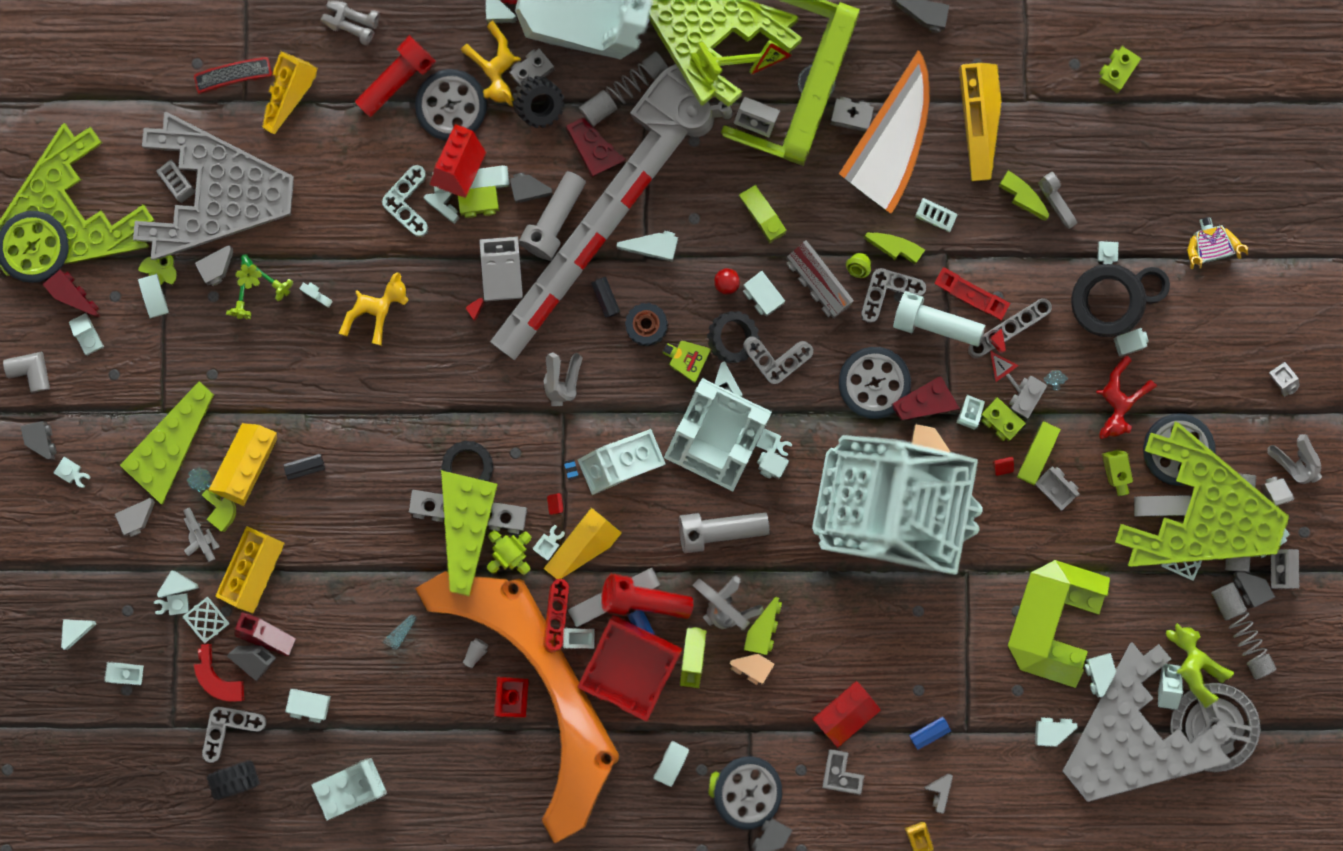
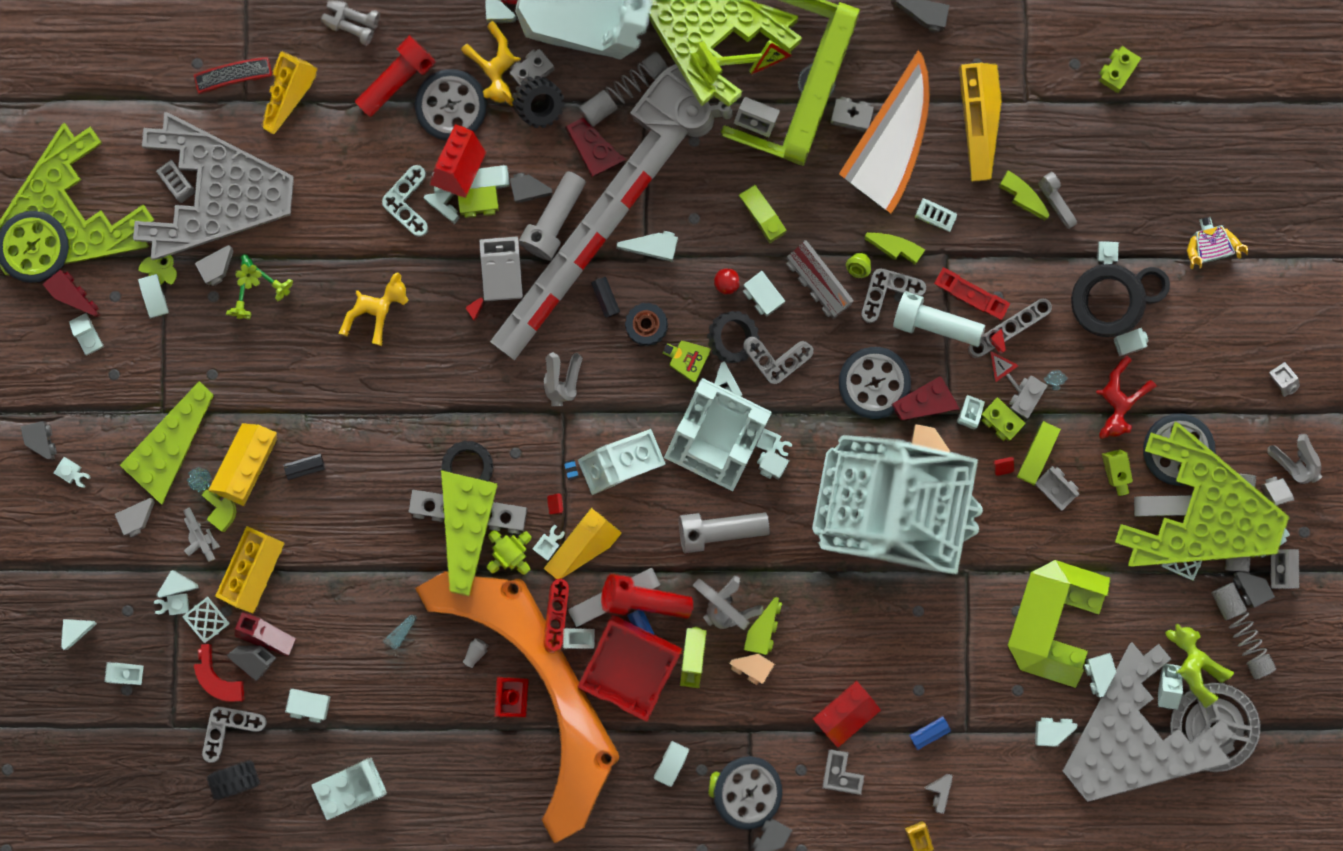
(31, 365): light grey brick -> none
(312, 291): light aqua plate -> none

